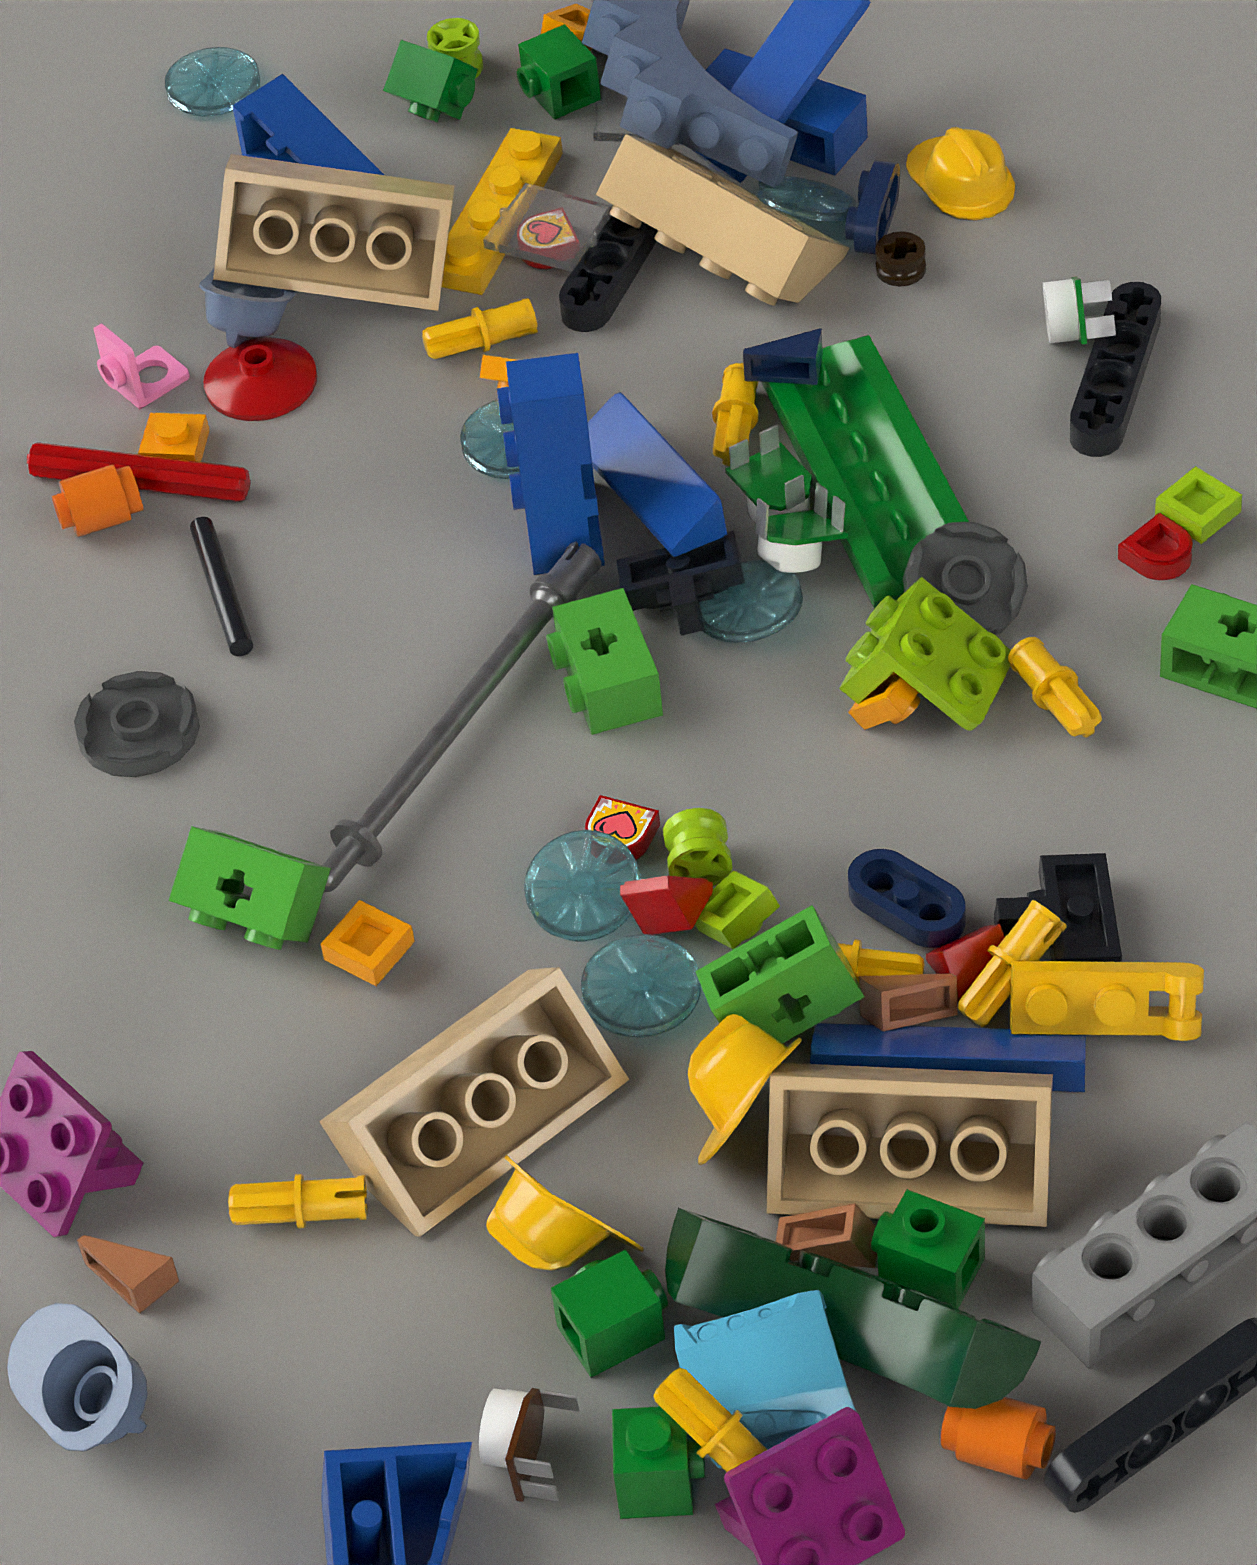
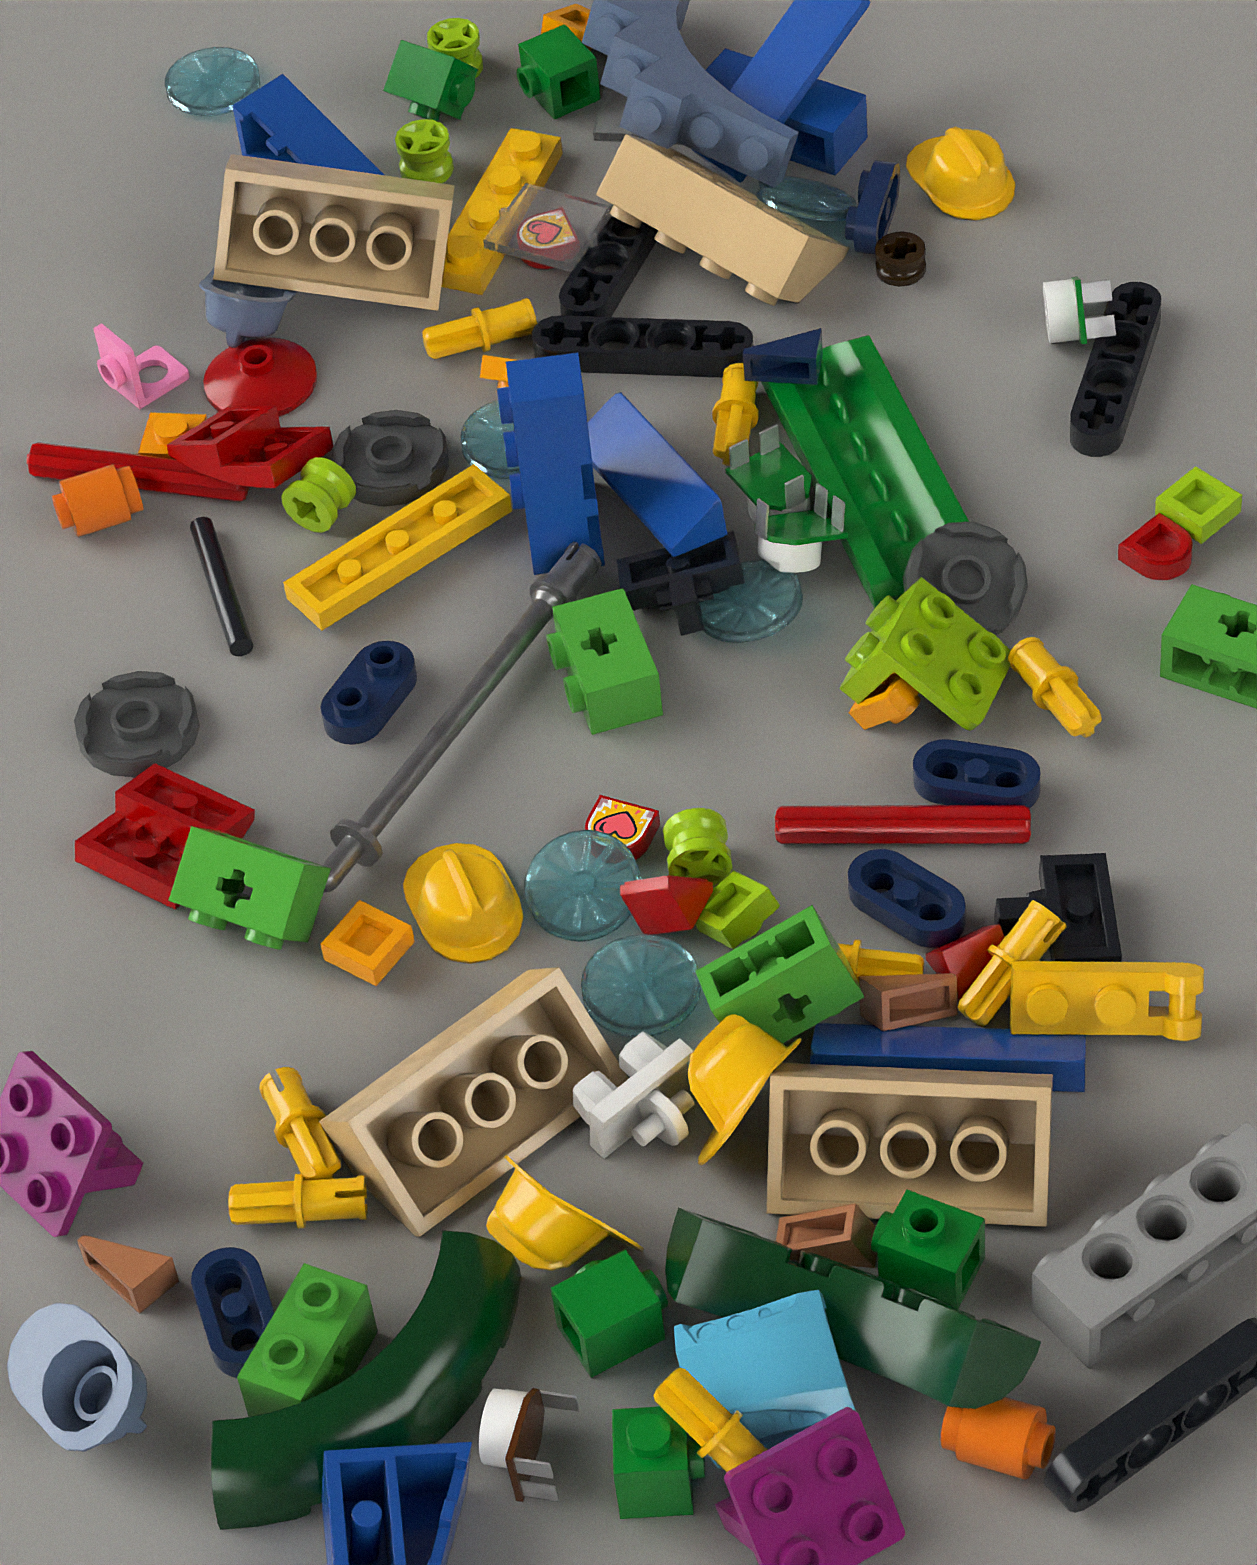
(150, 829): none -> red slope
(233, 1318): none -> dark blue plate
(249, 447): none -> red slope
(299, 1125): none -> yellow axle
(309, 1342): none -> bright green brick
(318, 494): none -> lime wheel
(376, 684): none -> dark blue plate
(392, 457): none -> dark grey tile
(397, 547): none -> yellow plate
(408, 1395): none -> dark green brick
(424, 151): none -> lime wheel
(463, 902): none -> yellow piece
(643, 1105): none -> white hips
(644, 338): none -> black beam
(903, 824): none -> red axle
(975, 774): none -> dark blue plate

